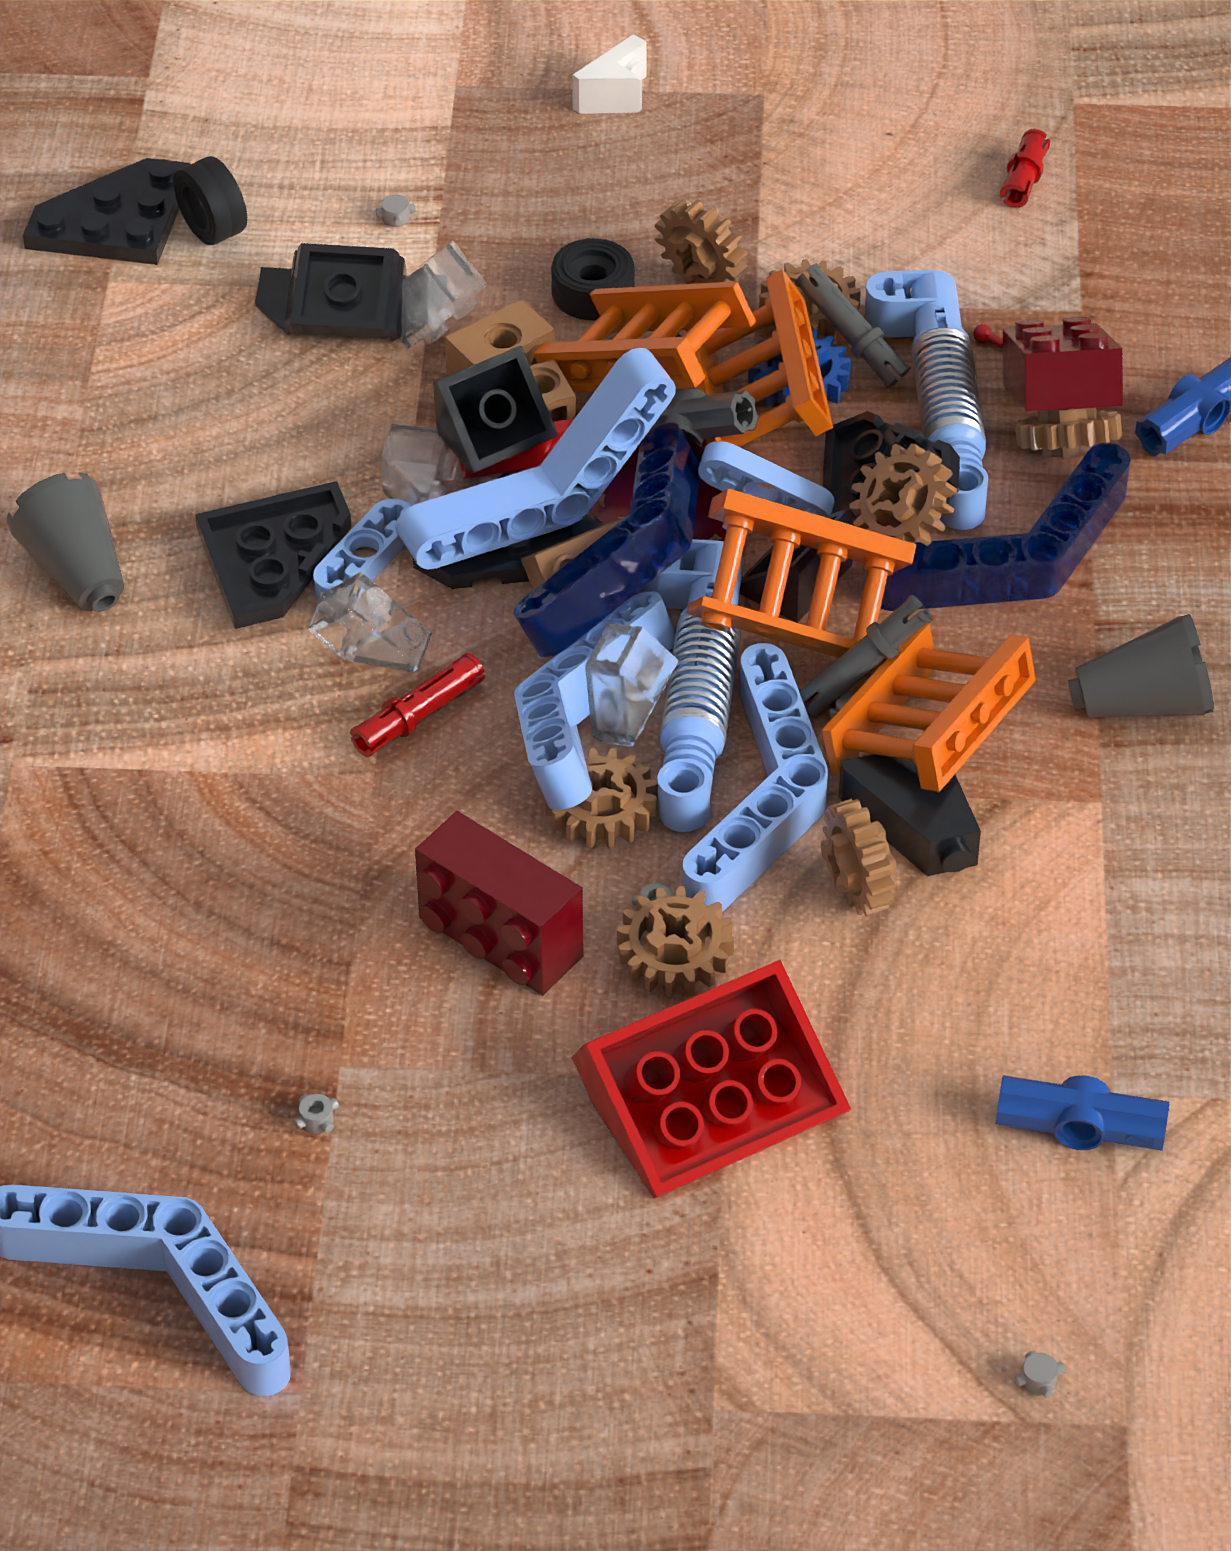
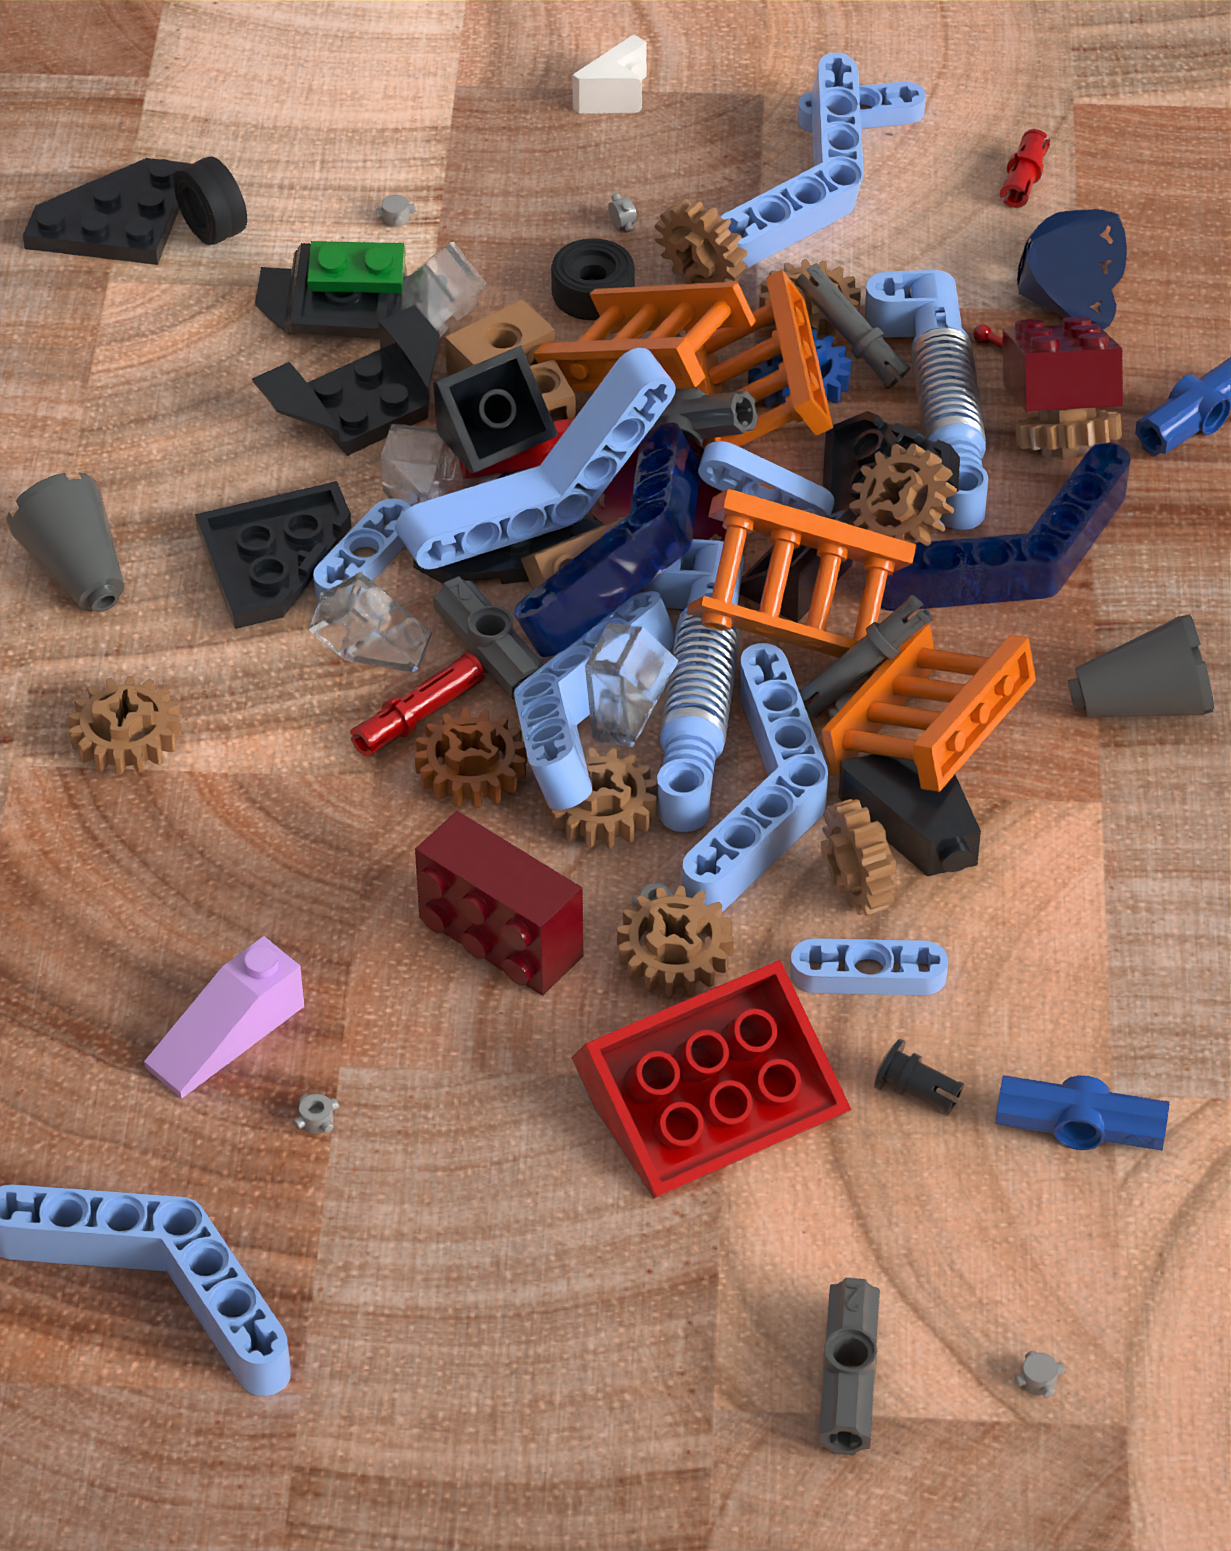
(124, 725): none -> medium nougat gear
(229, 1016): none -> lavender slope
(356, 267): none -> green plate
(368, 394): none -> black piece
(471, 758): none -> dark orange gear
(486, 633): none -> dark grey piece
(622, 212): none -> light grey piece
(822, 192): none -> light blue beam
(849, 1390): none -> dark grey piece
(886, 952): none -> light blue beam
(902, 105): none -> light blue beam
(916, 1078): none -> black pin
(1063, 264): none -> dark blue piece

